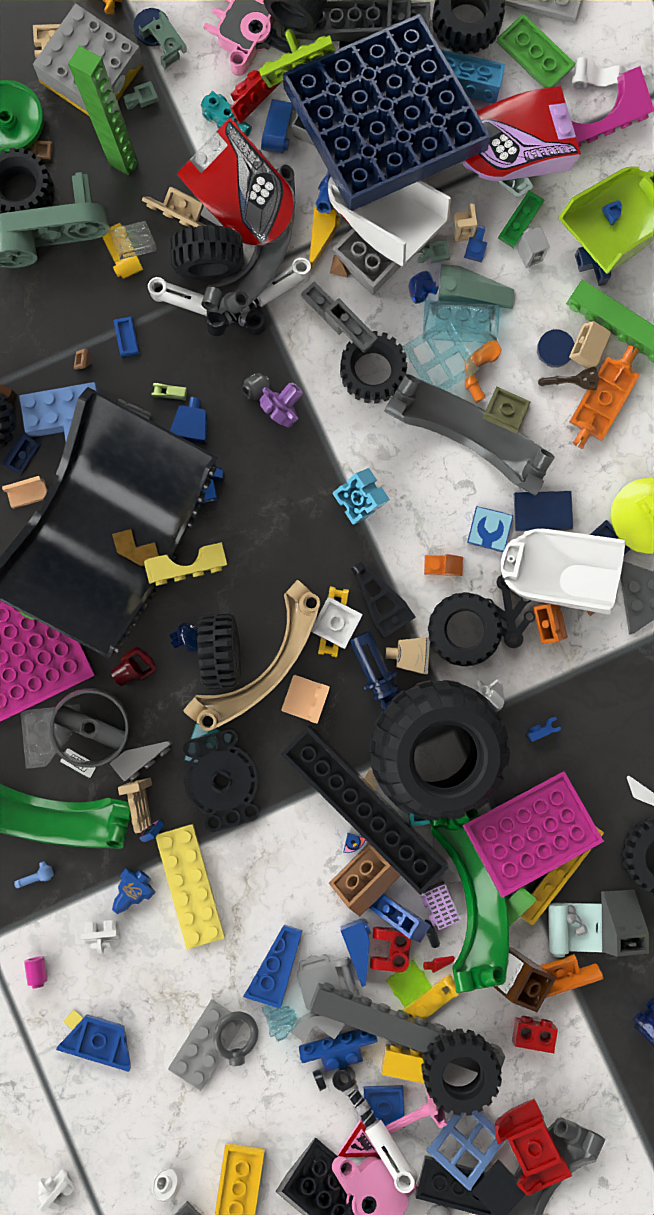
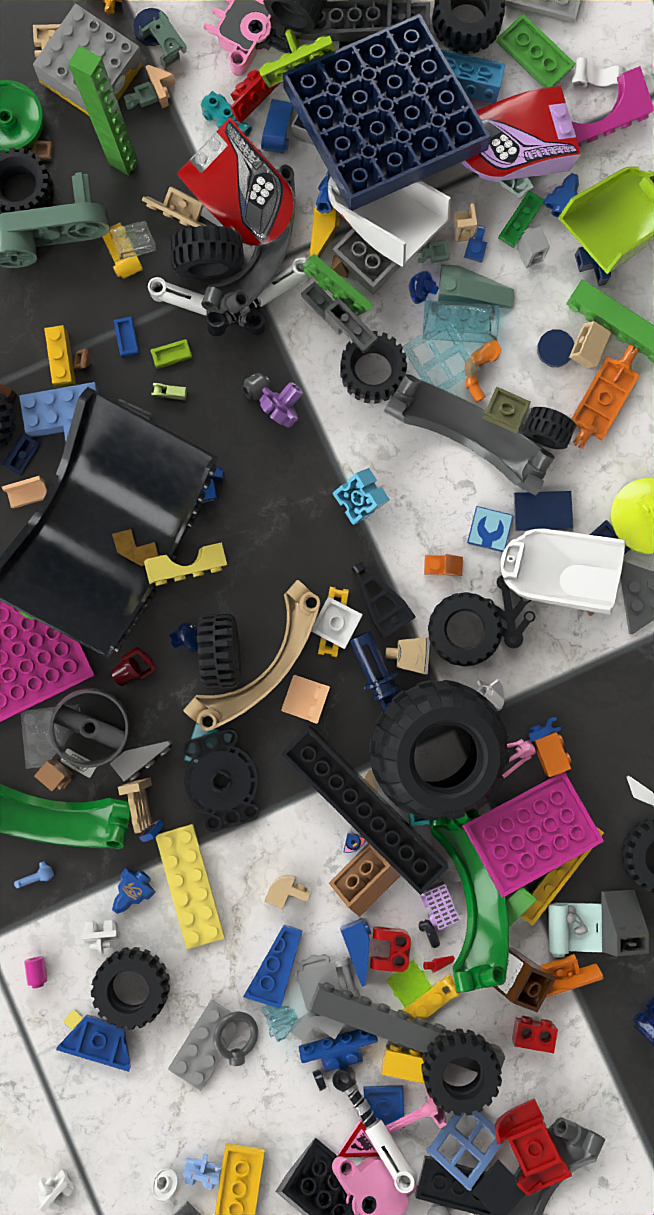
(54, 775): none -> medium nougat brick
(60, 357): none -> yellow brick
(118, 1011): none -> black tyre
(160, 80): none -> light nougat slope
(171, 354): none -> lime tile
(191, 422): blue torso -> none
(202, 1171): none -> light blue hips
(282, 888): none -> tan brick
(331, 281): none -> bright green plate
(400, 918): blue slope -> none
(524, 751): none -> bright pink plant
(549, 427): none -> black tyre
(550, 623): orange brick -> none
(552, 754): none -> orange brick
(562, 194): none -> blue rock
(578, 379): dark brown piece -> none
(612, 211): blue tile -> none

